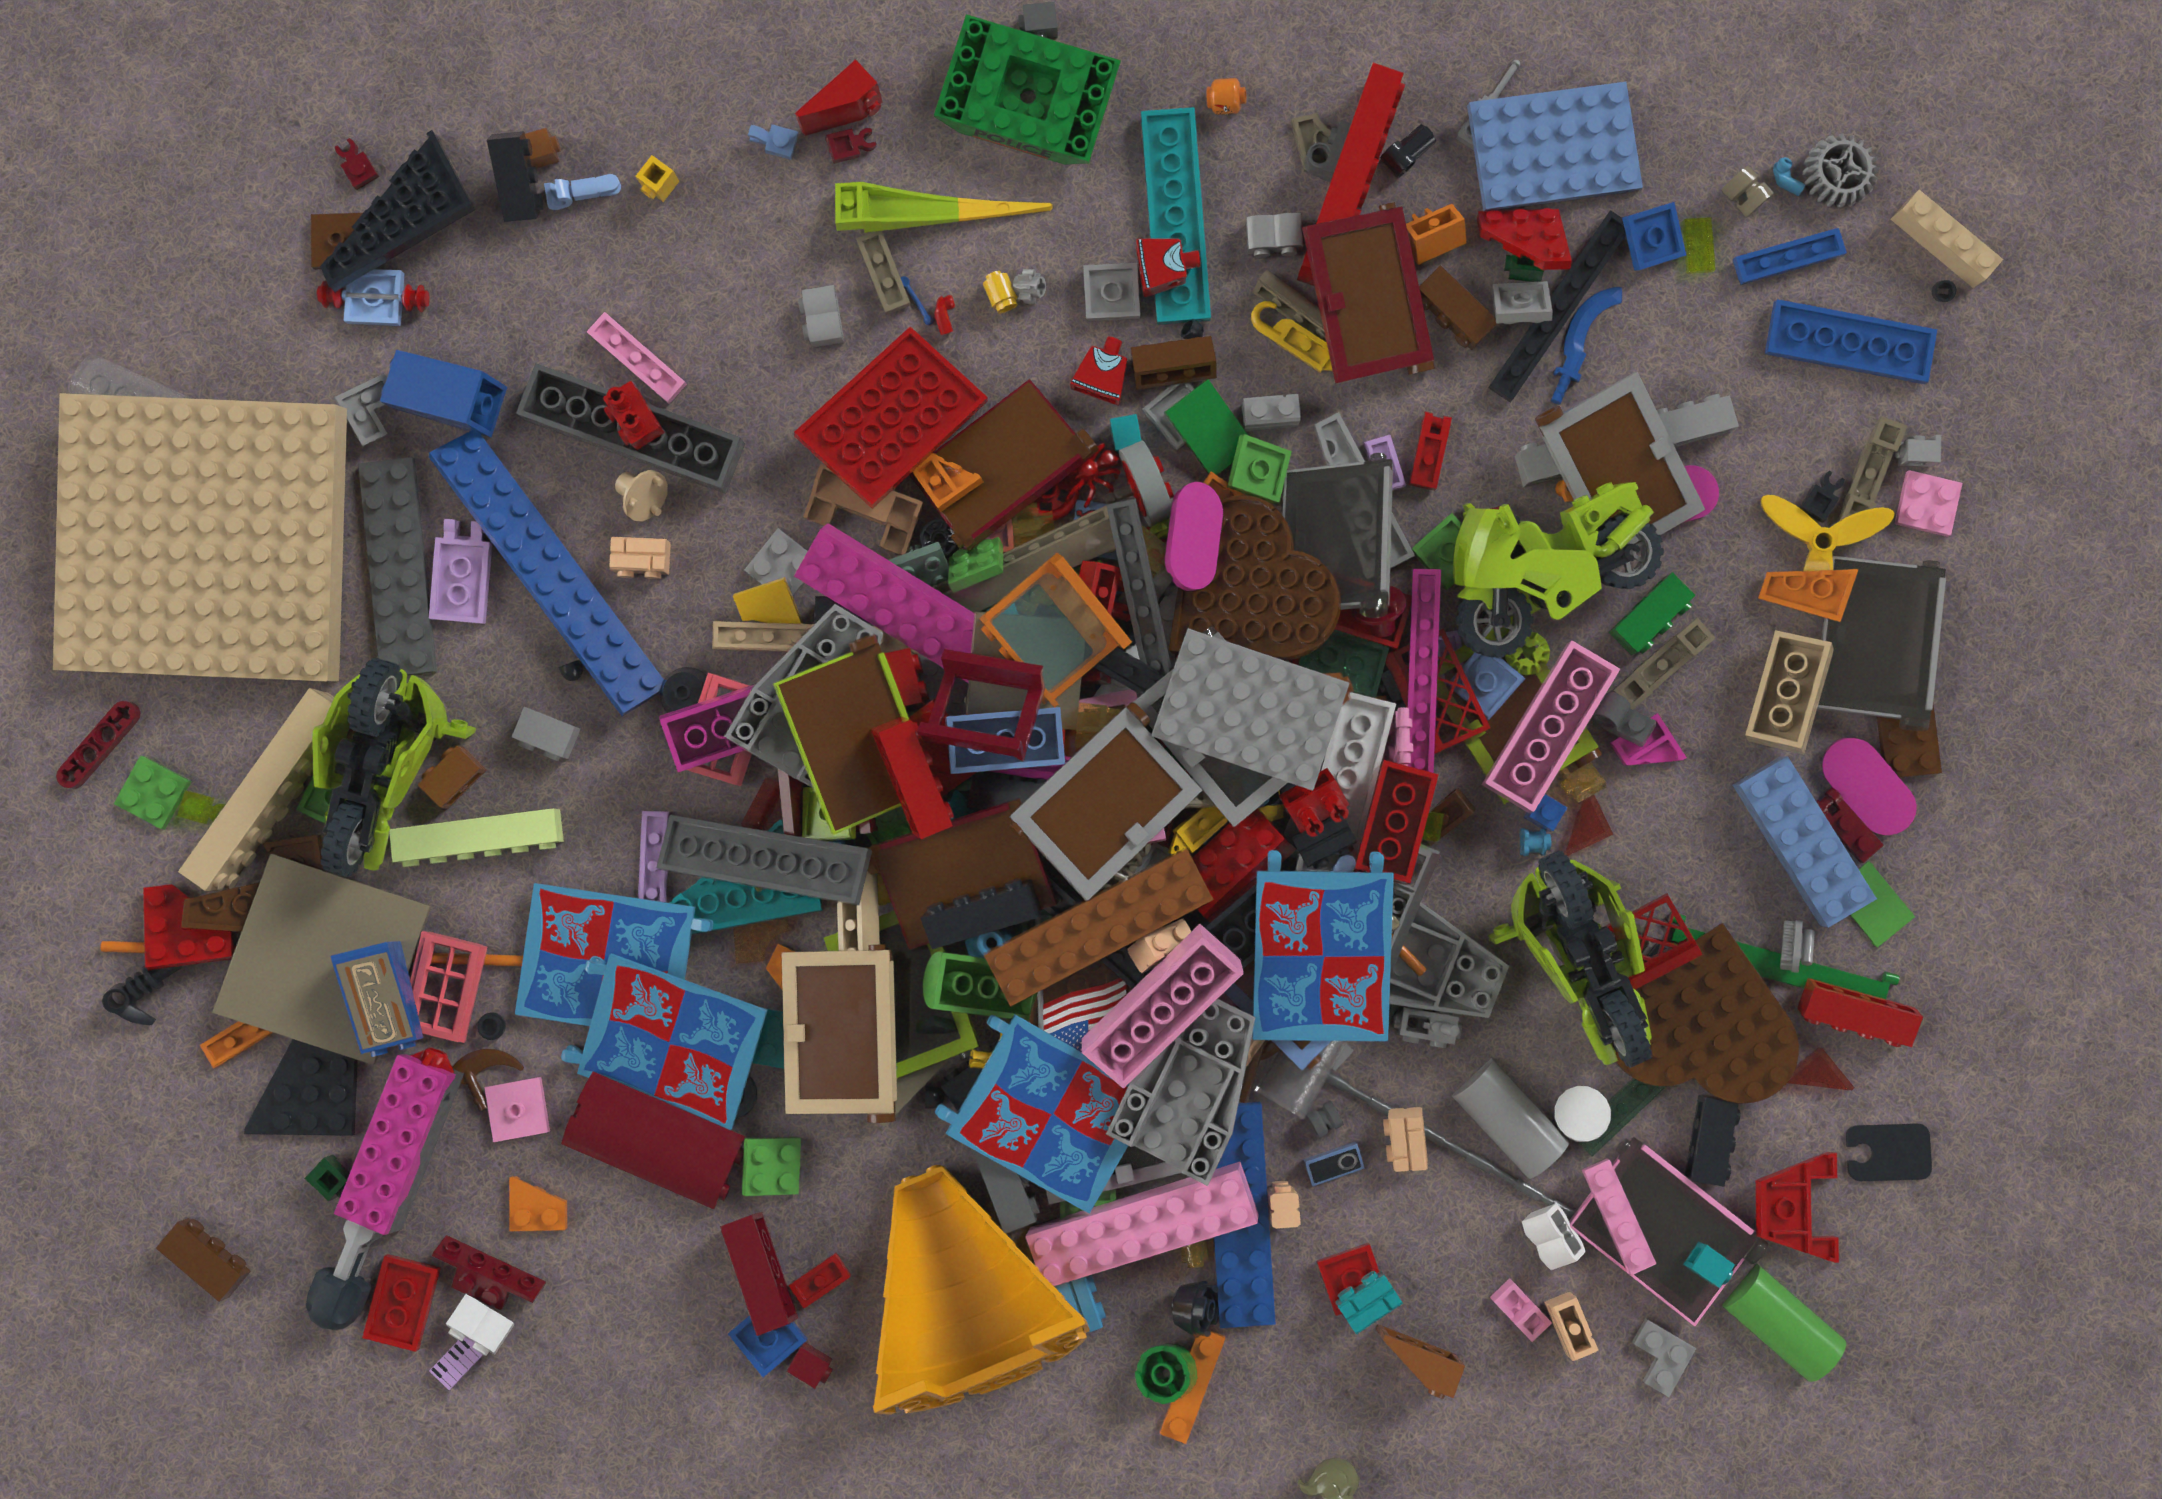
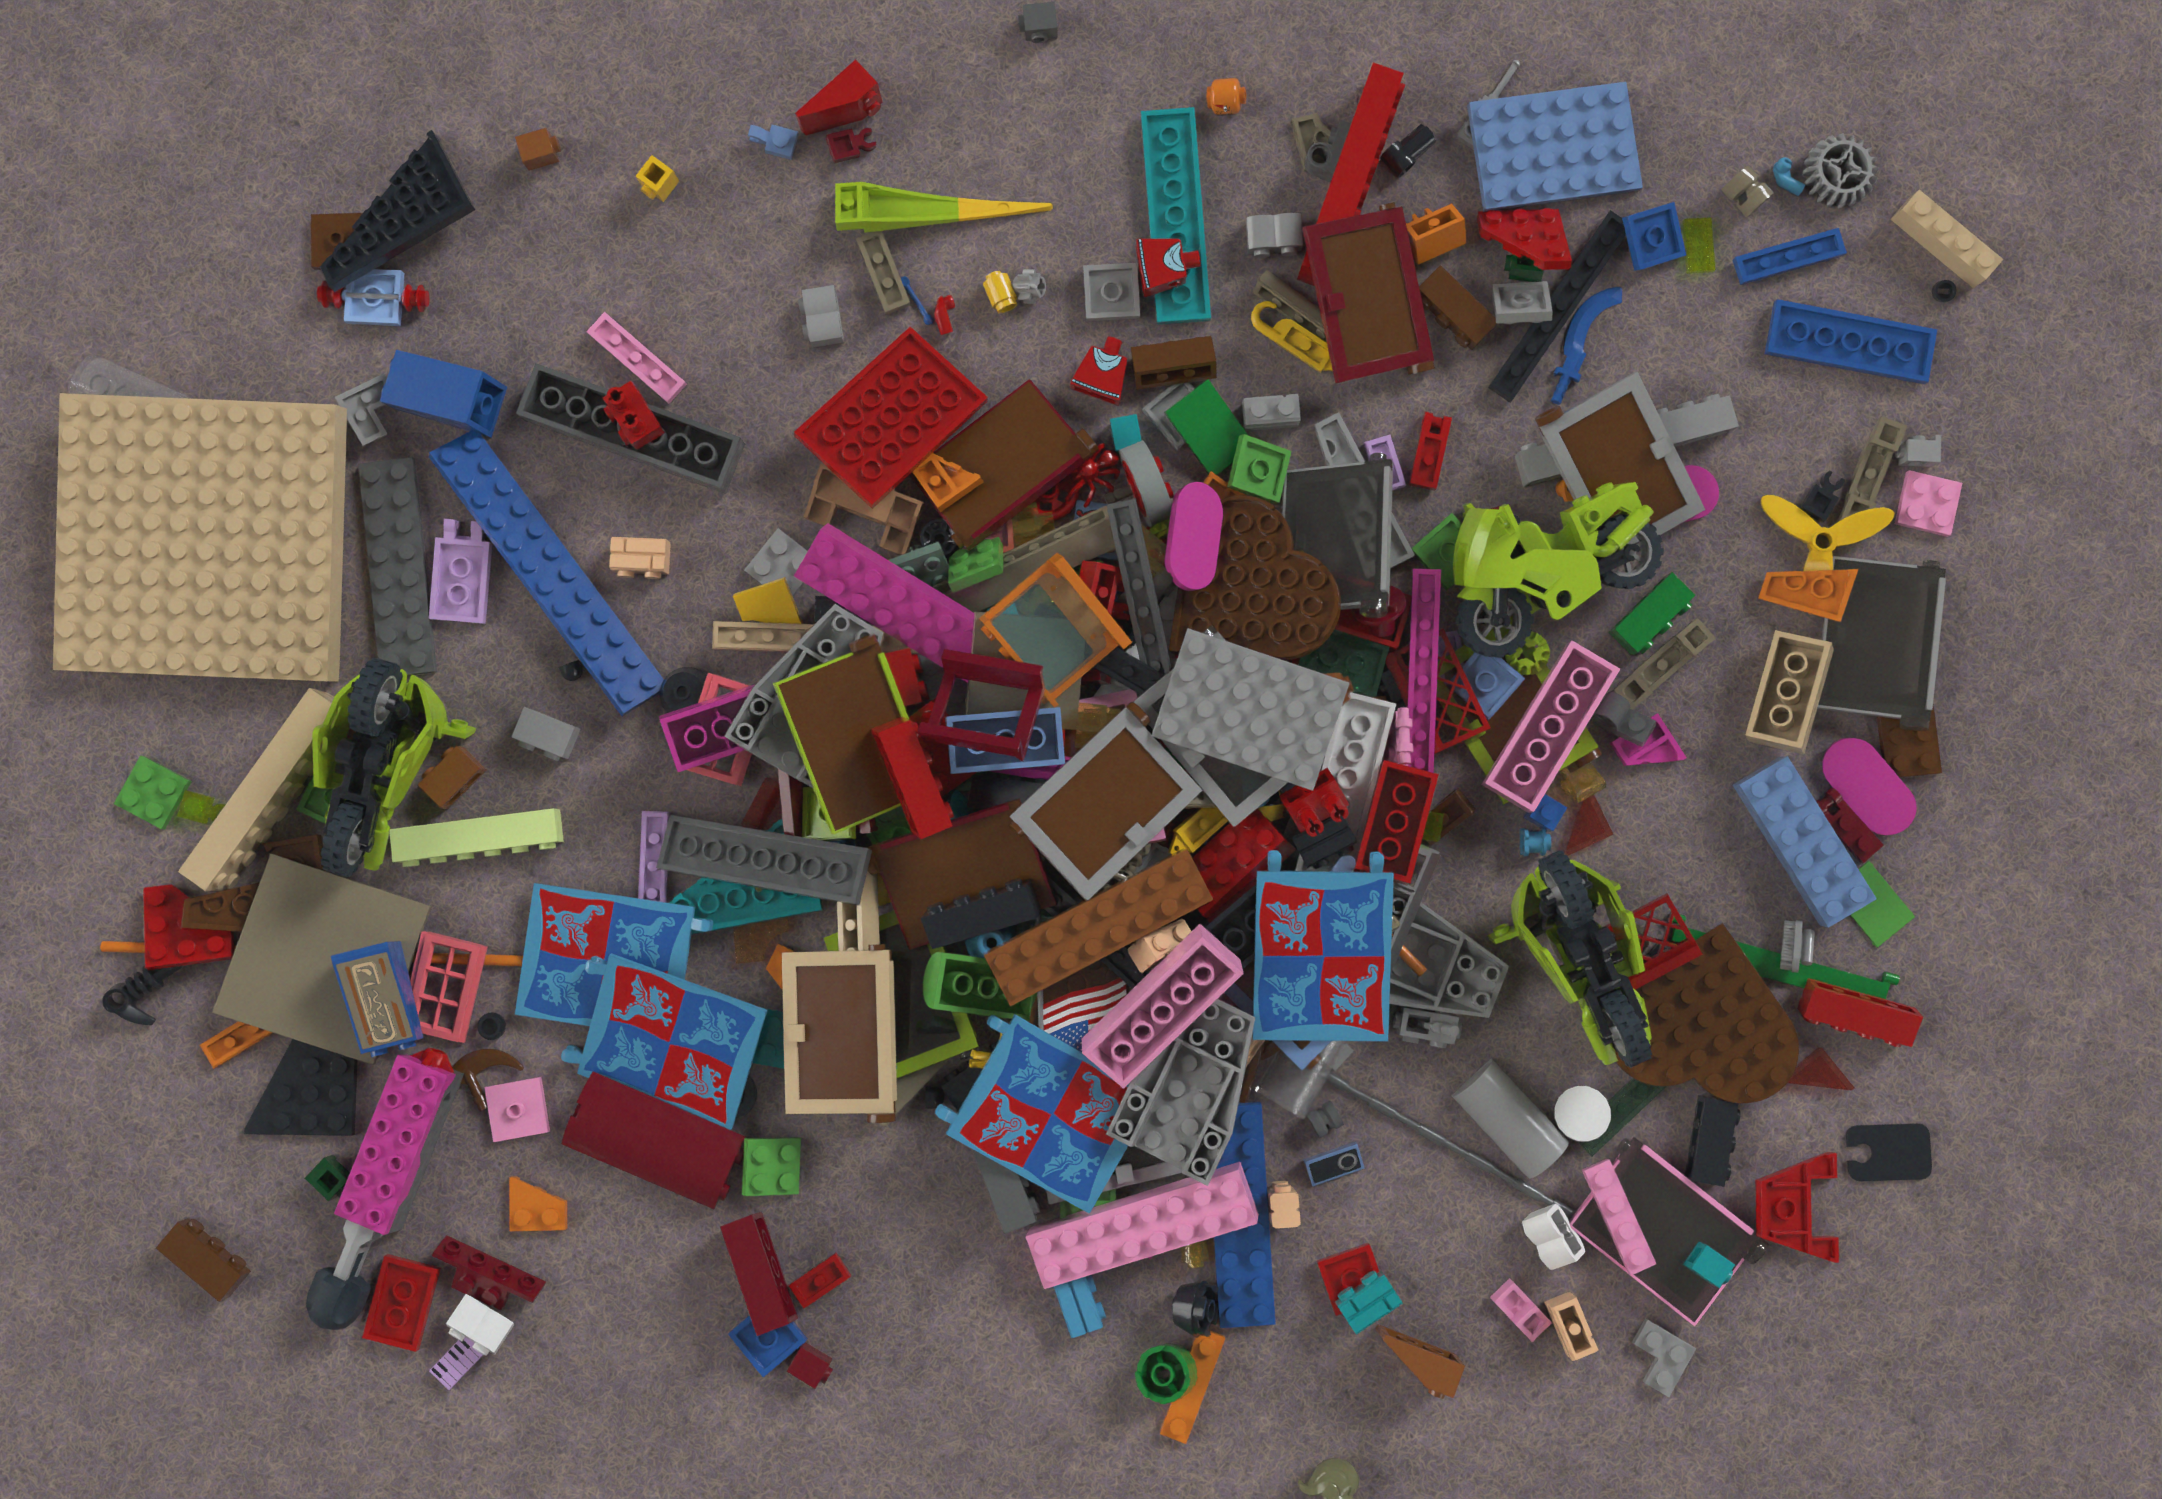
(95, 741): dark red beam -> none
(357, 167): dark red plate -> none
(515, 176): black brick -> none
(561, 193): light blue piece -> none
(642, 494): tan piece -> none
(961, 1302): light orange cone -> none
(1001, 63): green slope -> none
(1192, 329): black hinge -> none
(1407, 1139): light nougat brick -> none
(1785, 1324): bright green brick -> none

